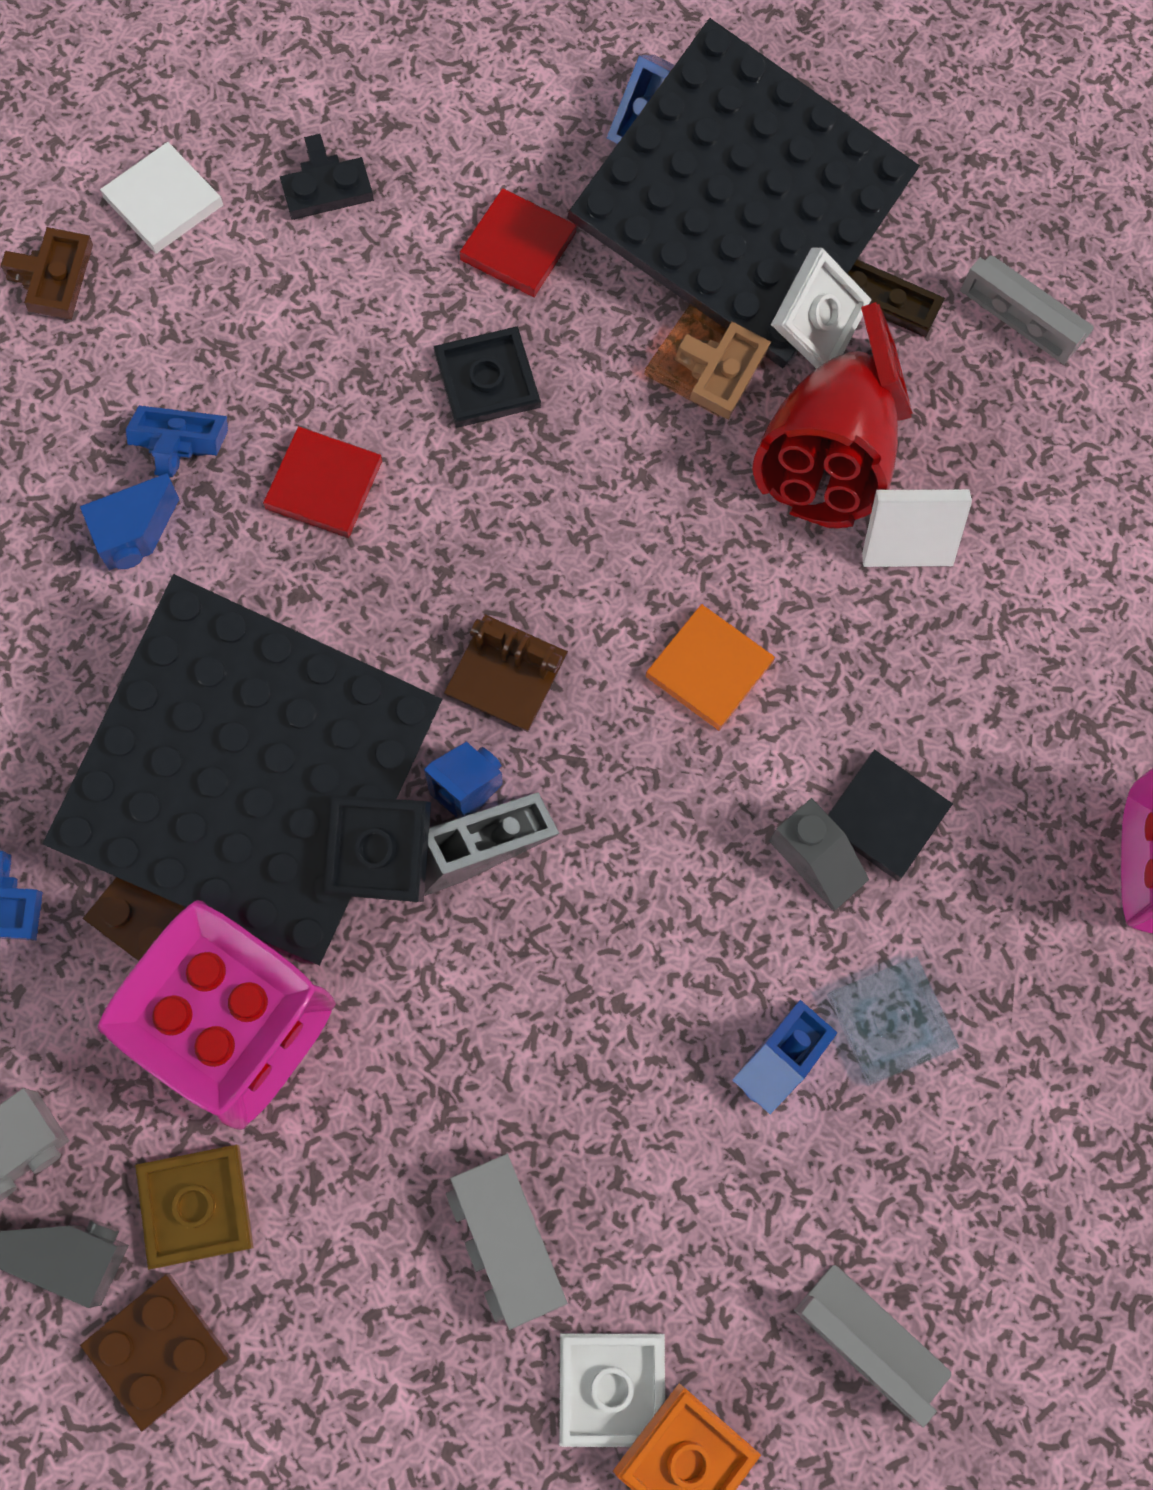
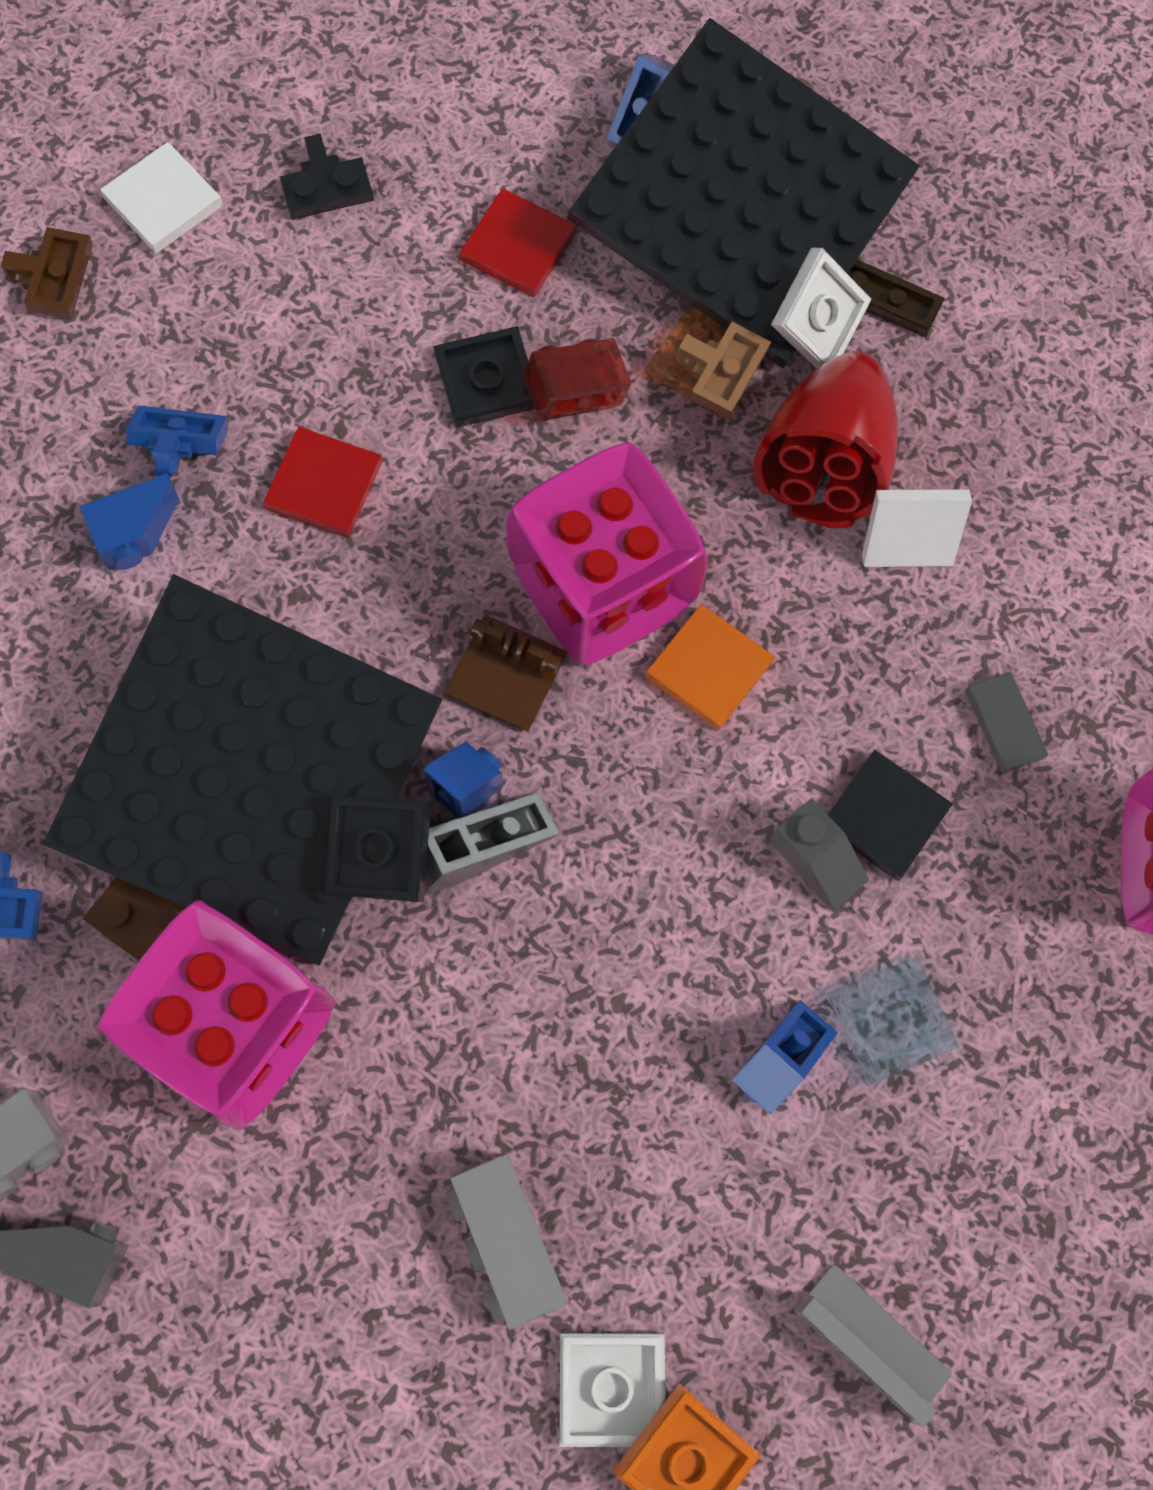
(155, 1352): reddish brown plate -> none
(193, 1206): pearl gold tile -> none
(576, 378): none -> clear red brick
(606, 552): none -> dark pink piece
(886, 358): red tile -> none
(1006, 722): none -> dark grey tile
(1026, 308): light grey panel -> none

